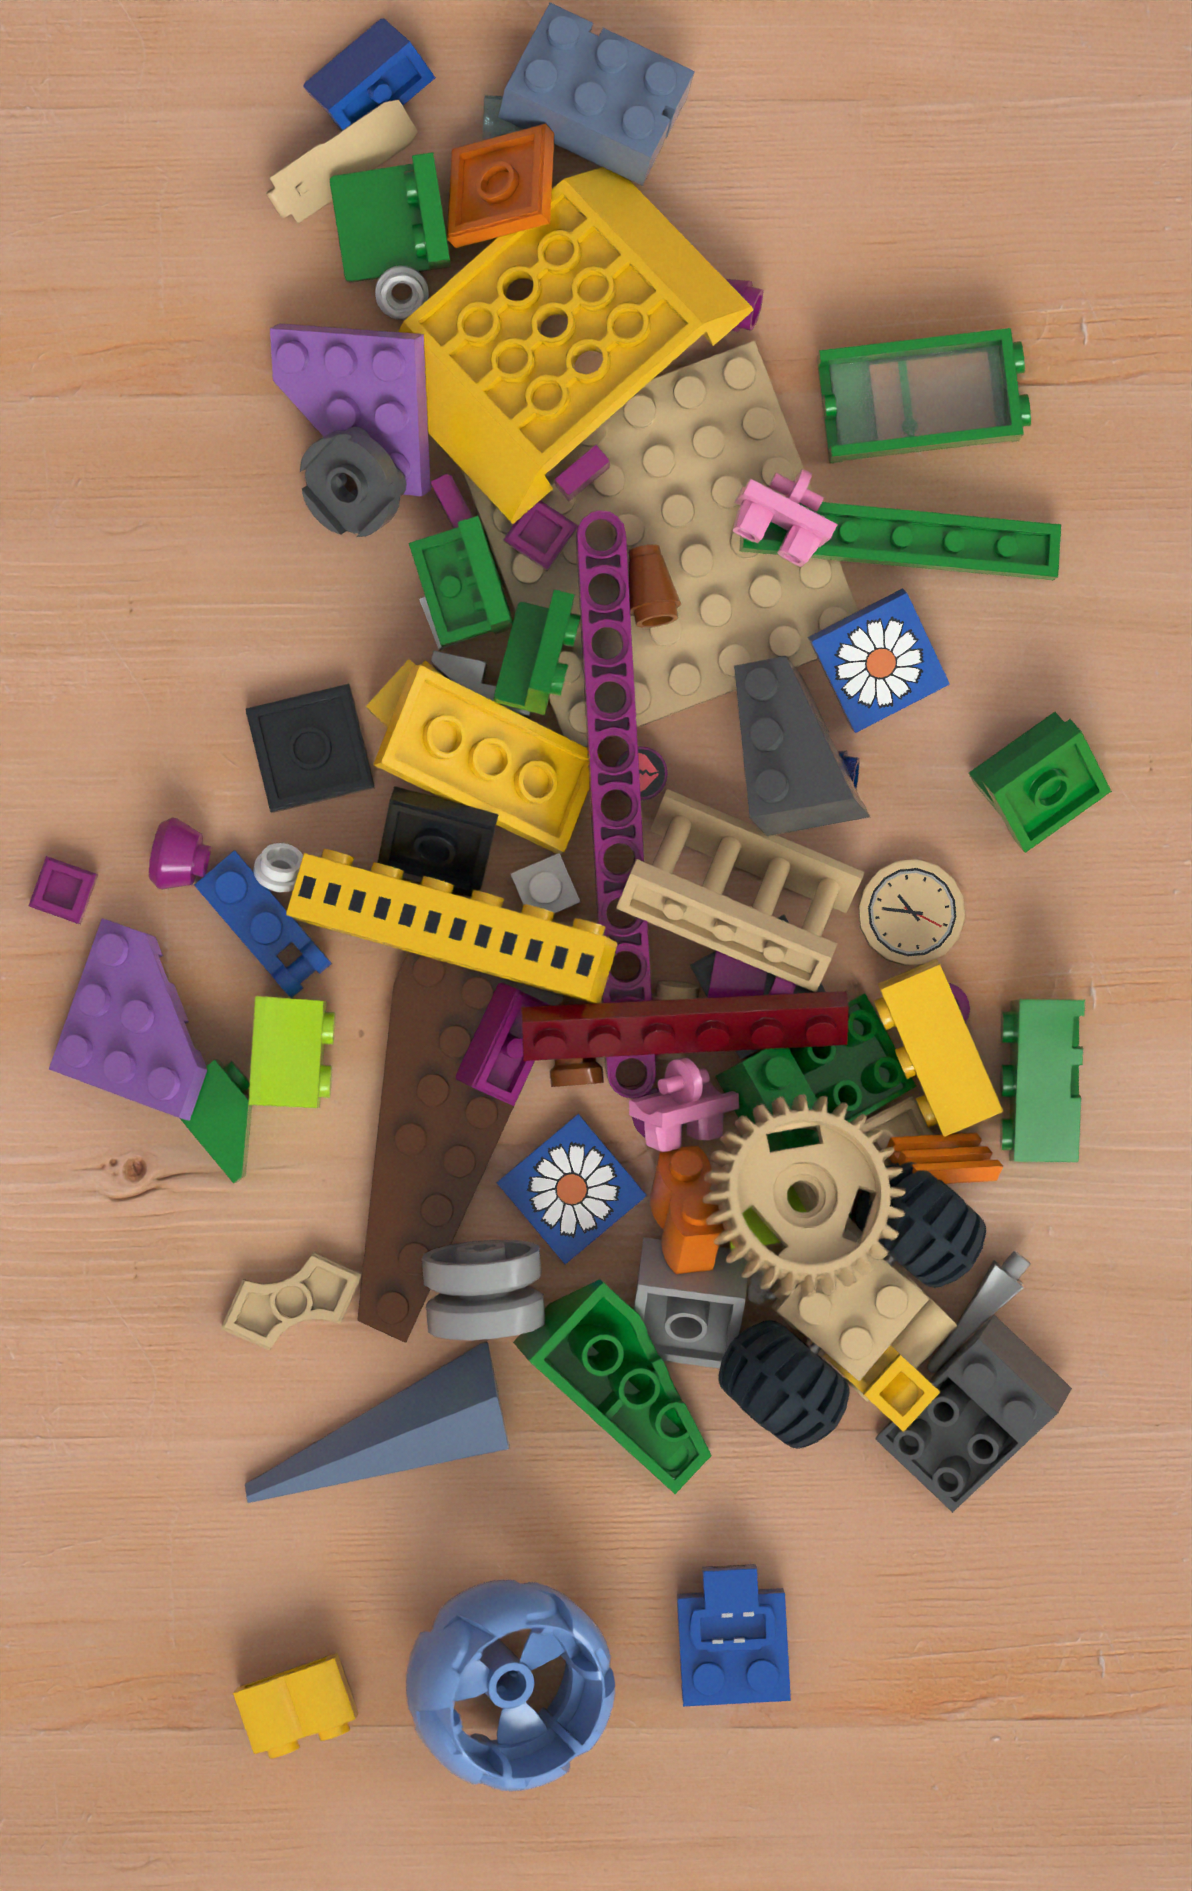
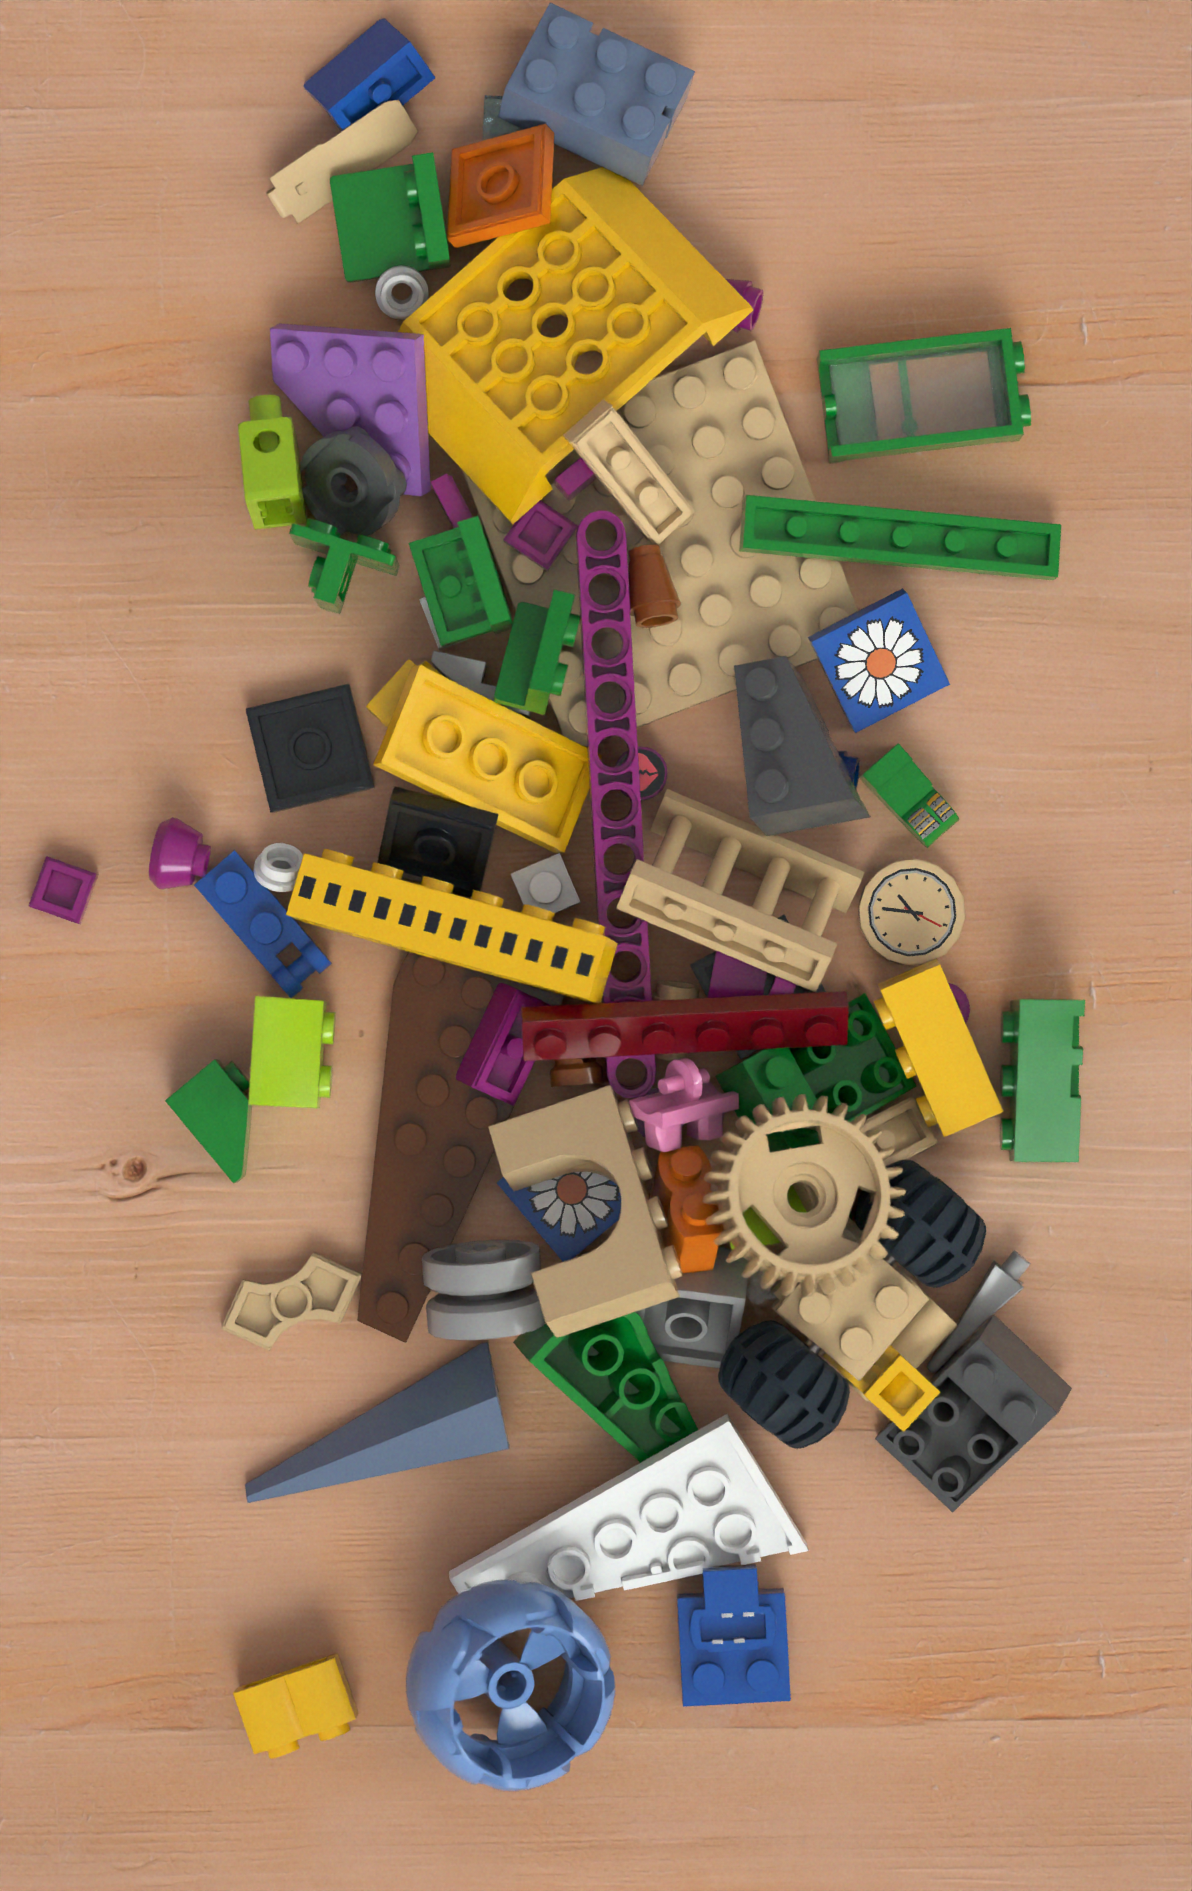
(130, 1026): medium lavender plate -> none
(271, 465): none -> lime torso
(333, 574): none -> green bracket
(629, 472): none -> tan tile
(632, 1264): none -> tan arch
(650, 1525): none -> white wing
(804, 527): bright pink hips -> none
(910, 796): none -> green leg
(947, 1158): orange tile -> none
(1041, 780): green bracket -> none

